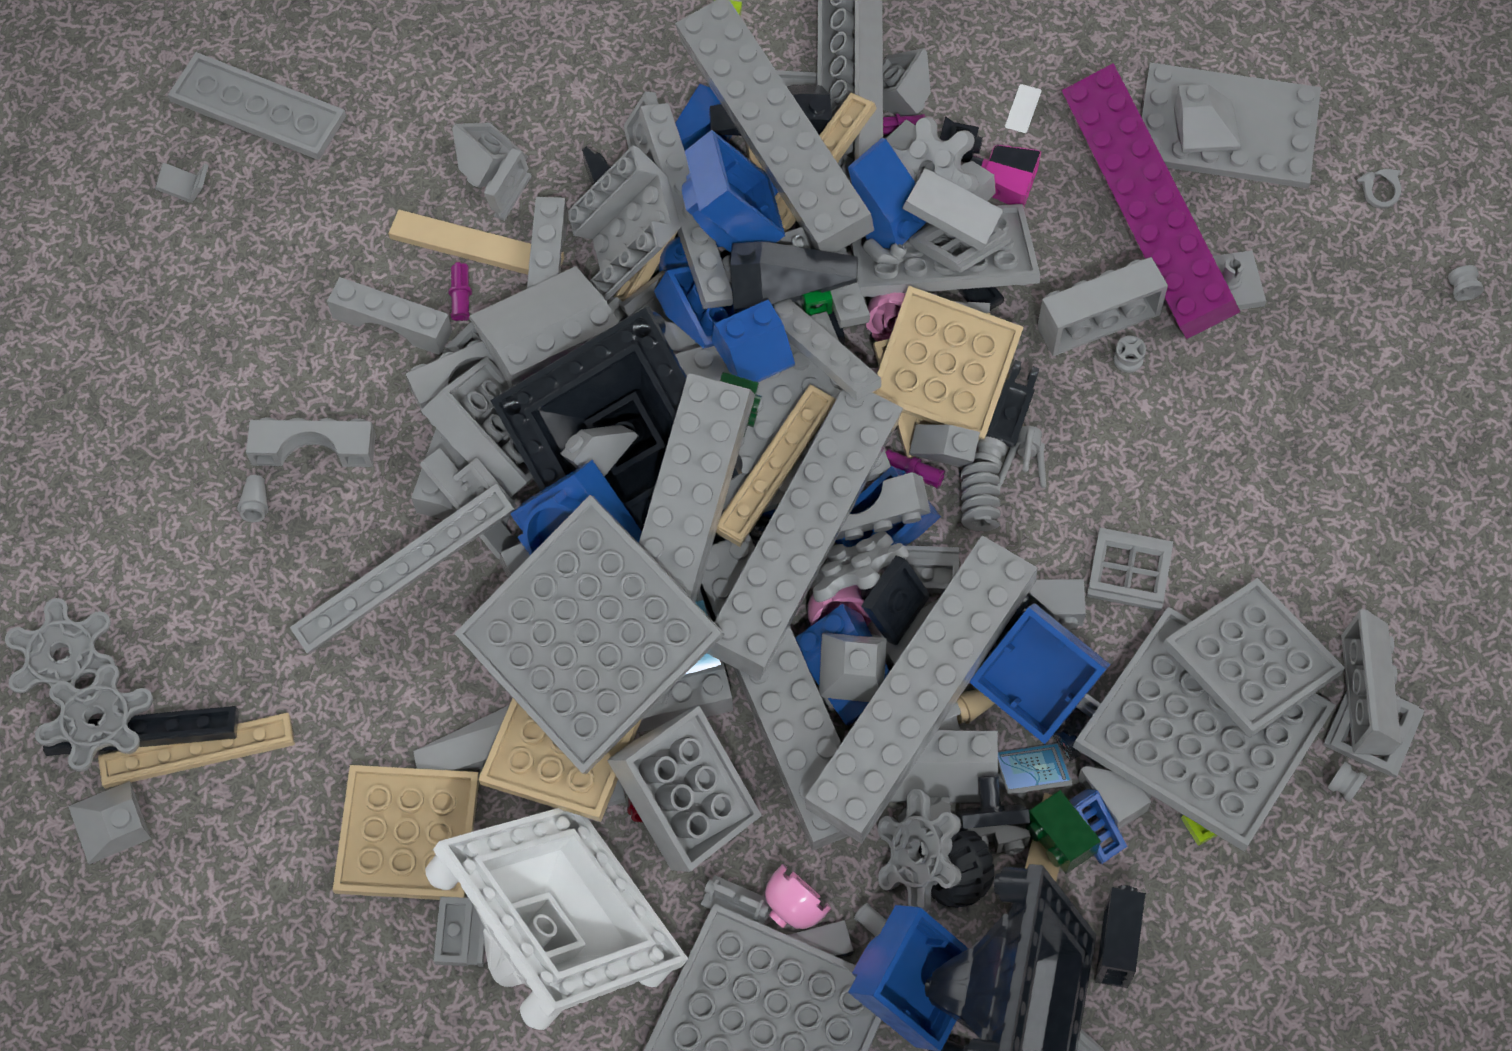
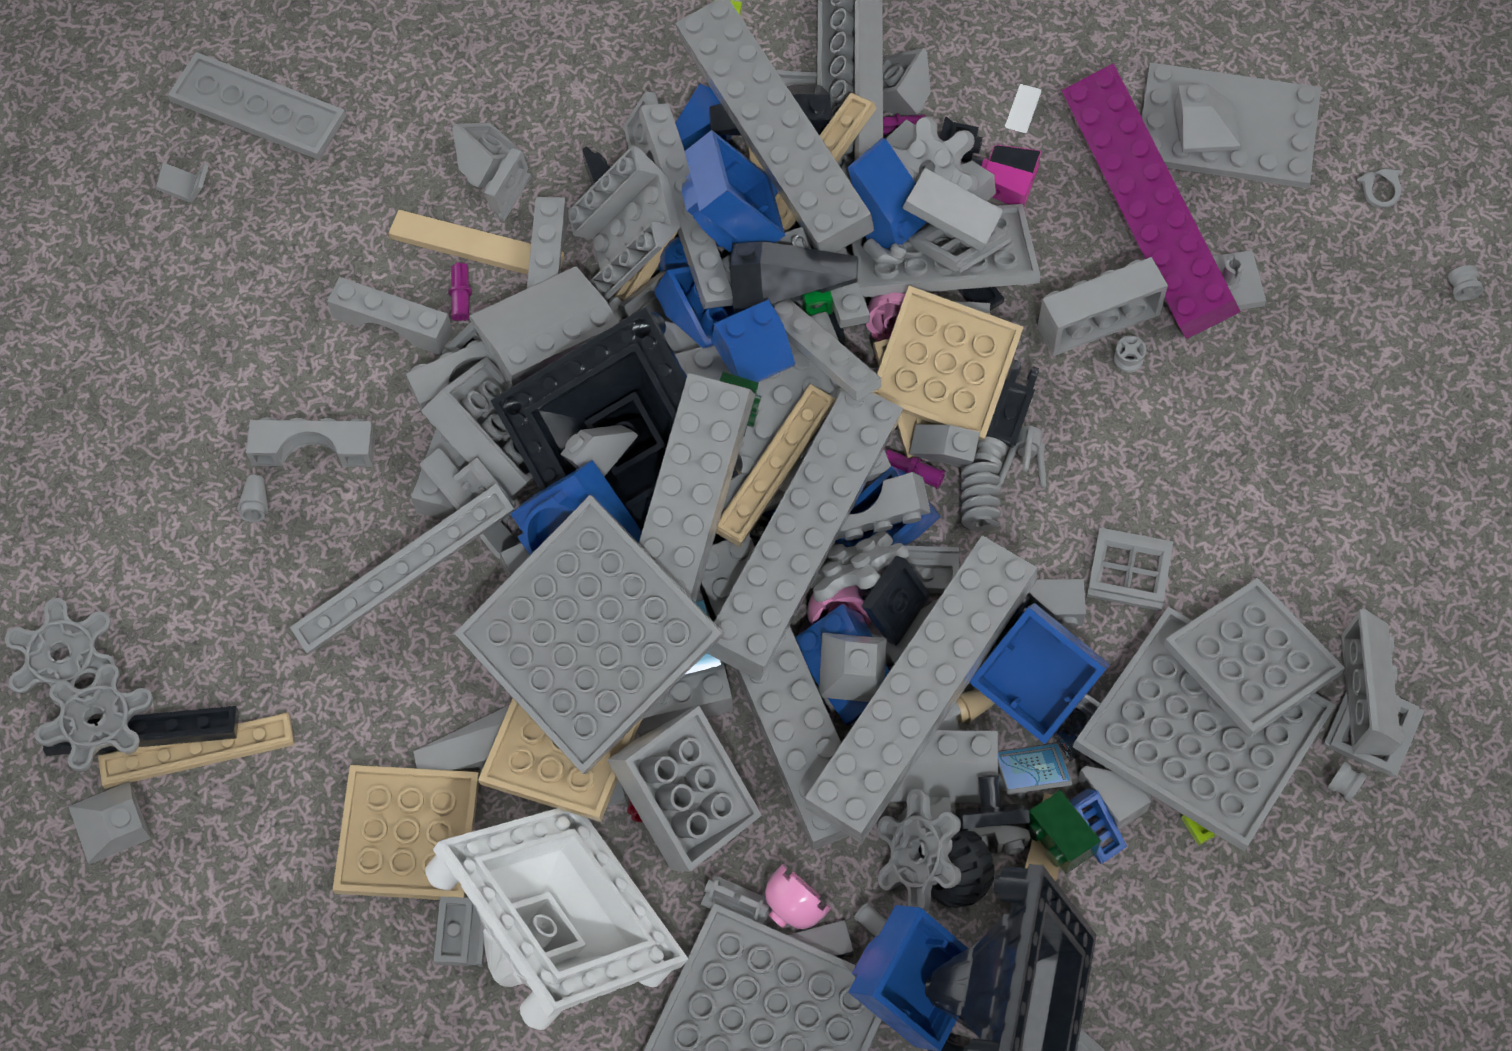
(1120, 936): black window -> none

